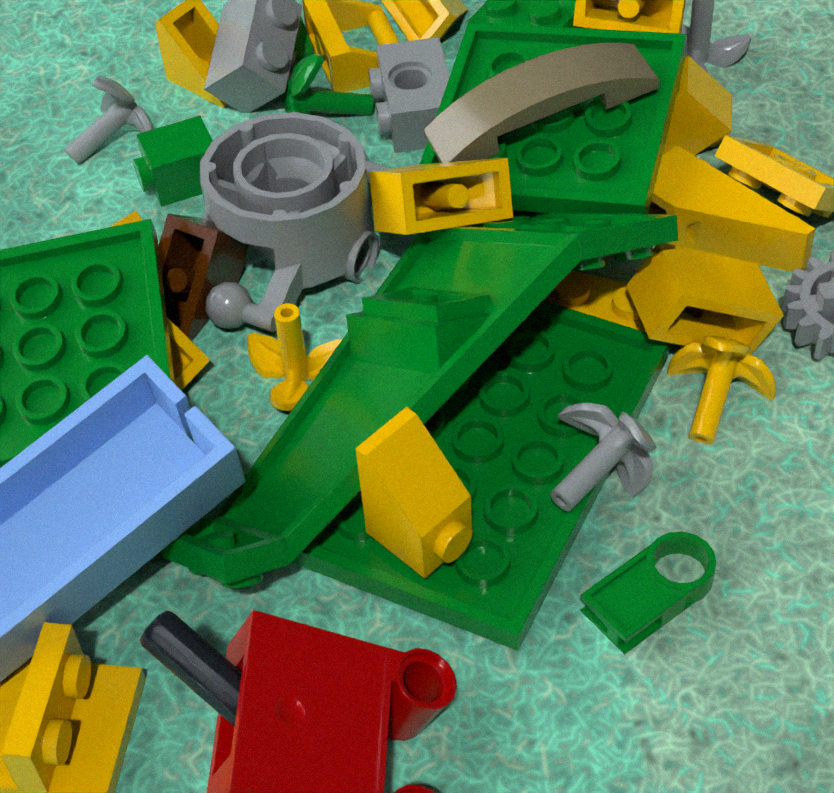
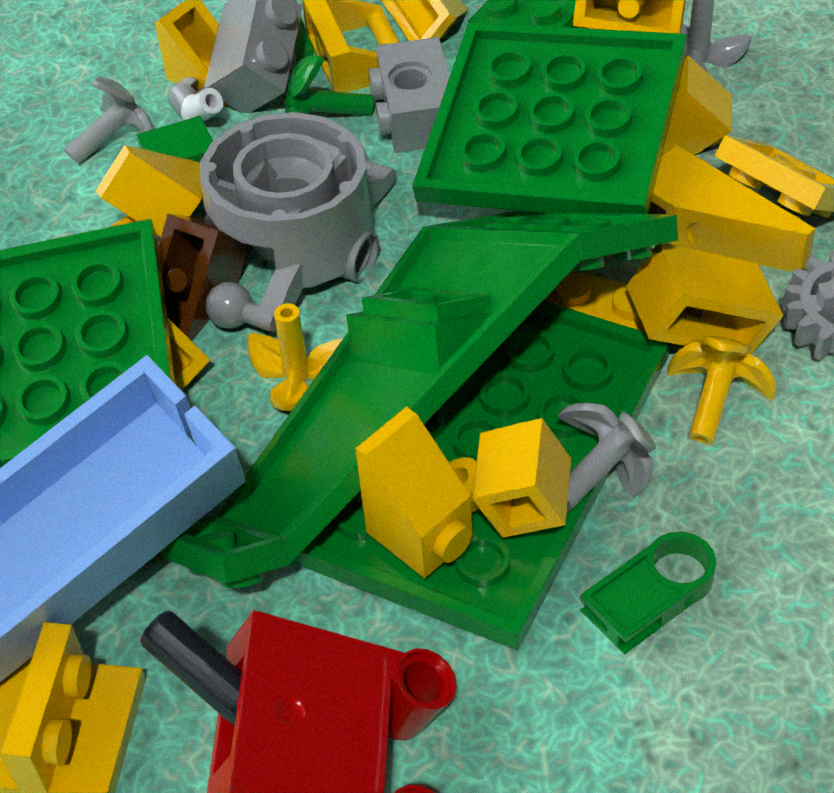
(151, 185): none -> yellow slope
(193, 103): none -> white arm
(440, 195): yellow slope -> none
(518, 478): none -> yellow brick
(534, 91): dark tan slope -> none

